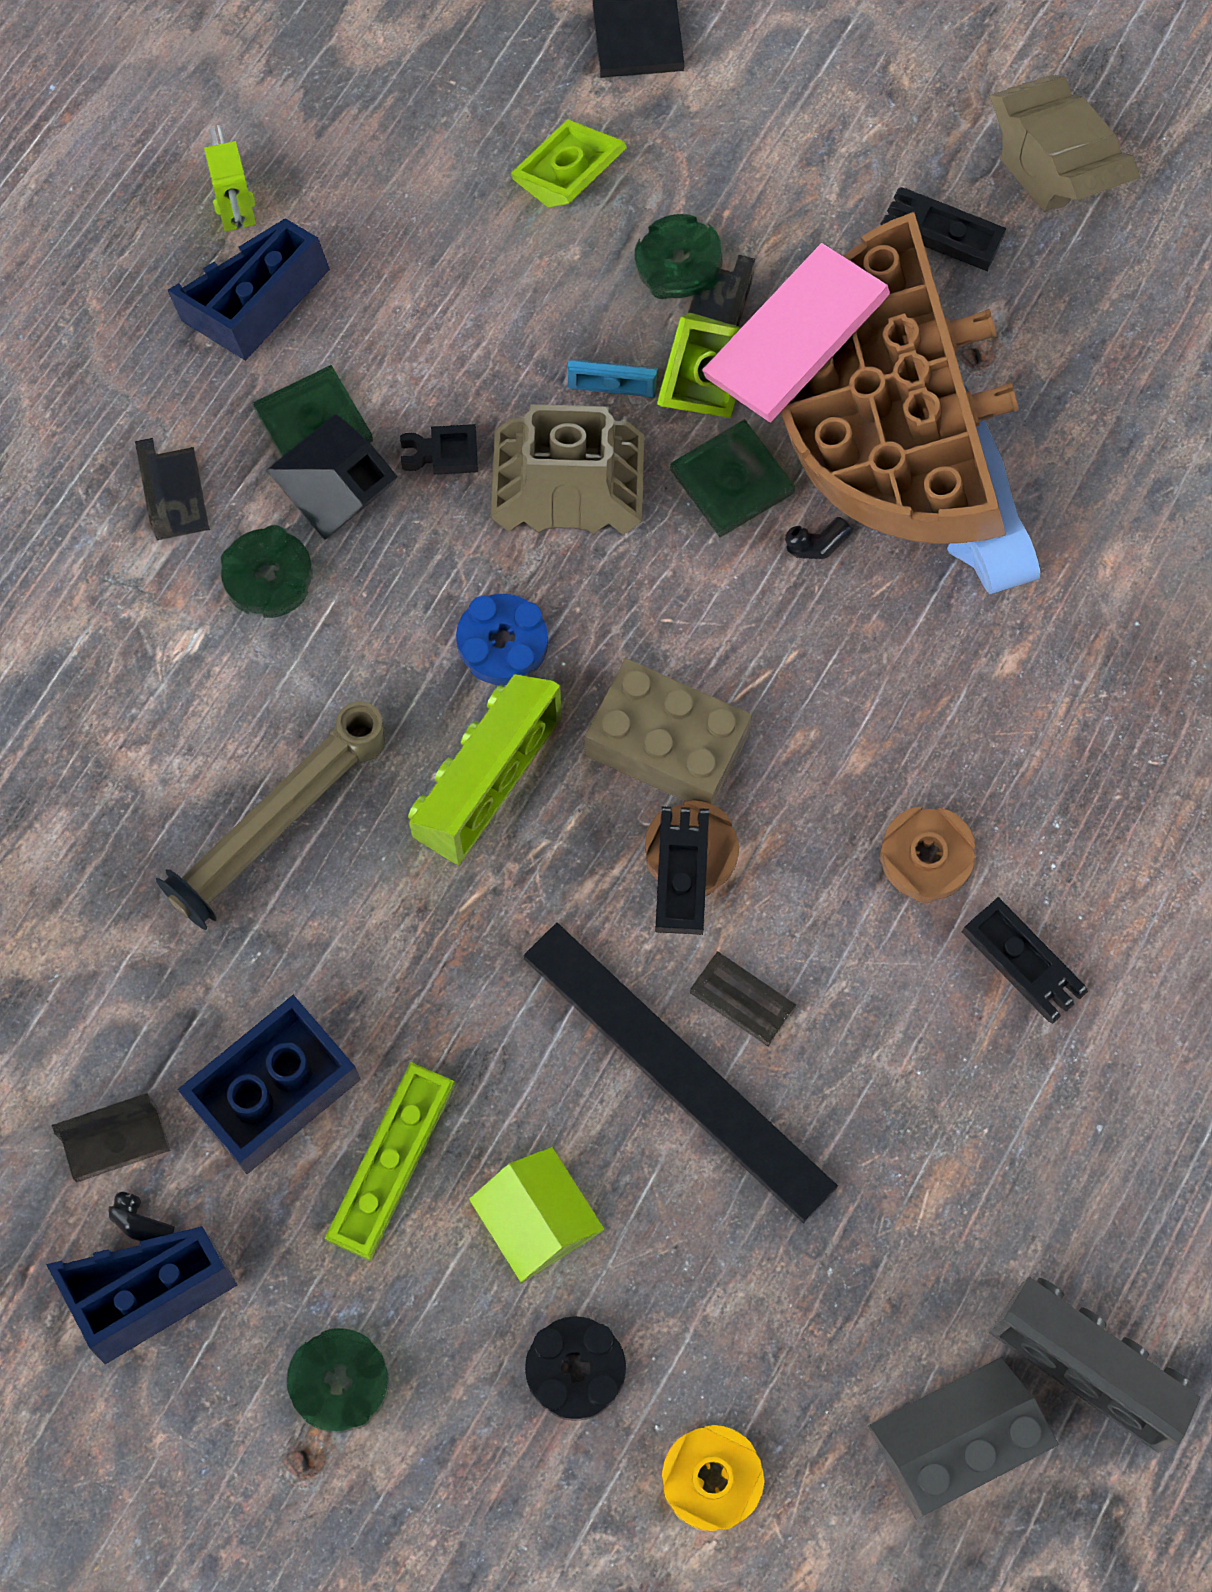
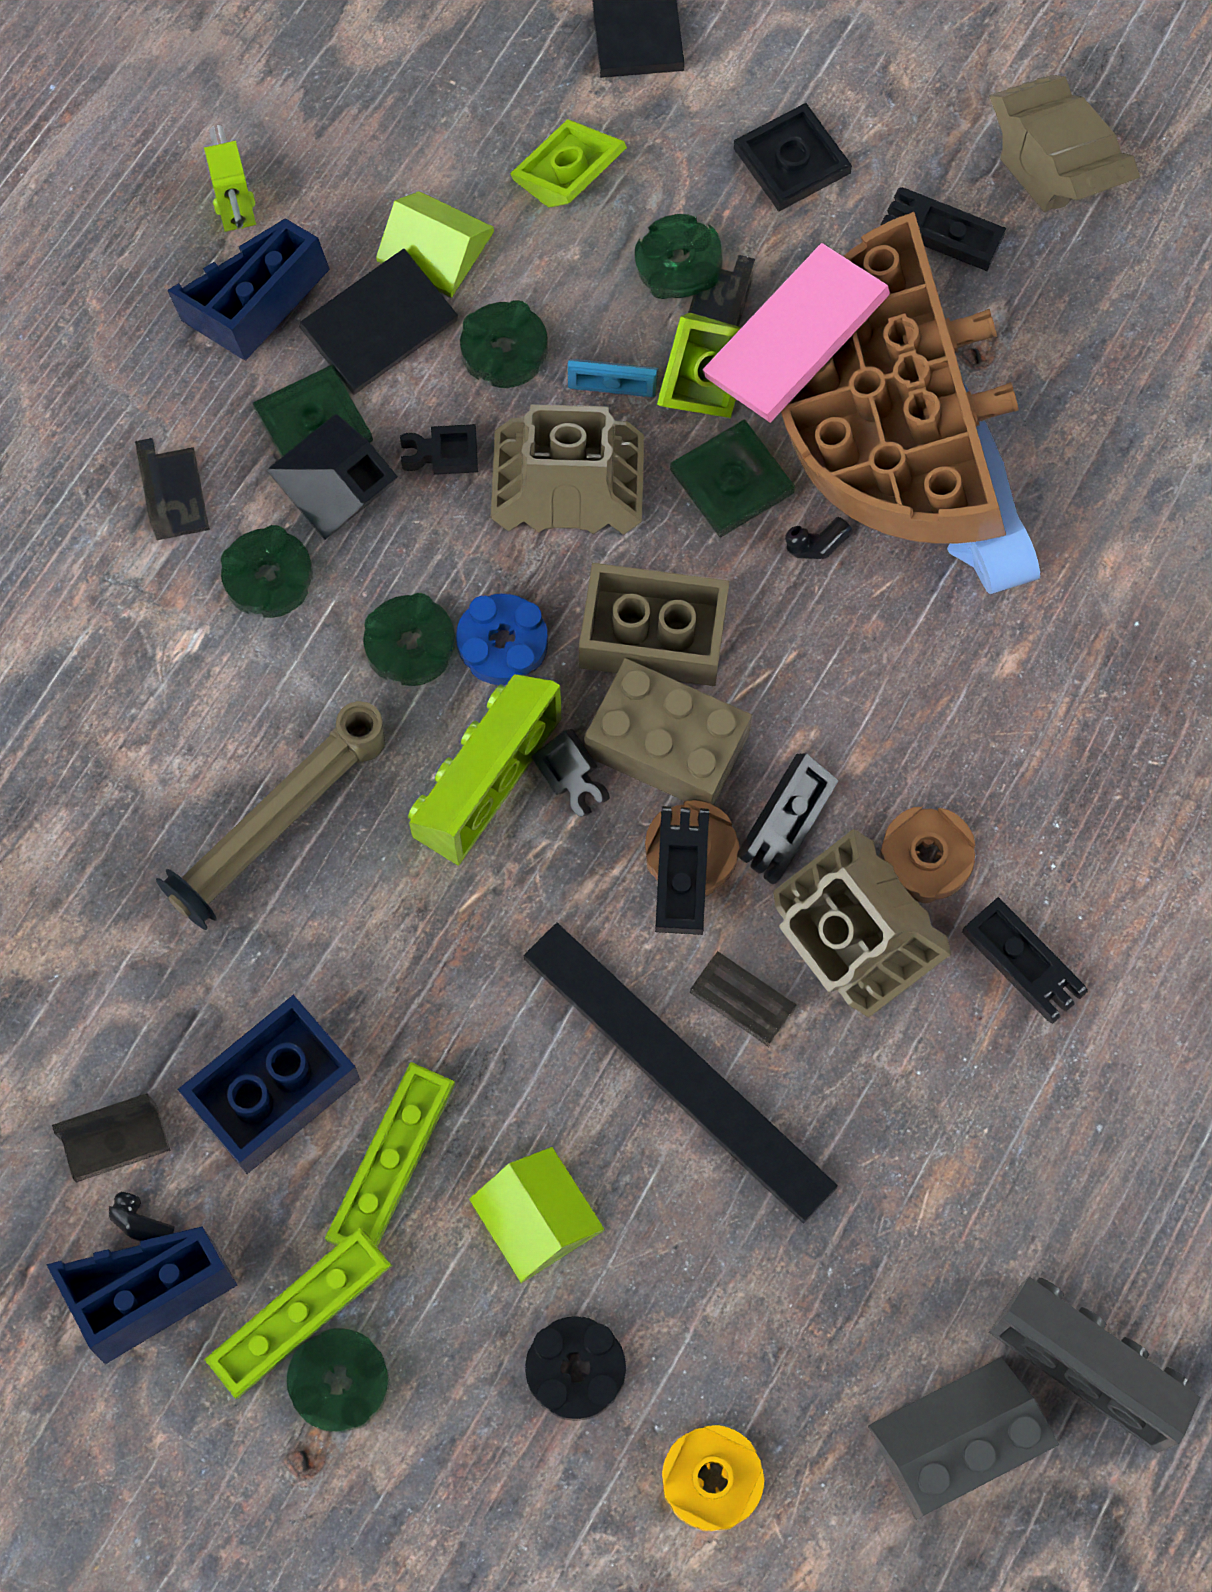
(298, 1312): none -> lime tile
(378, 321): none -> black tile
(406, 614): none -> clear green plate
(436, 237): none -> lime slope
(509, 321): none -> clear green plate
(566, 767): none -> black plate
(654, 620): none -> dark tan brick
(787, 817): none -> hinge
(792, 157): none -> black tile
(858, 925): none -> dark tan slope

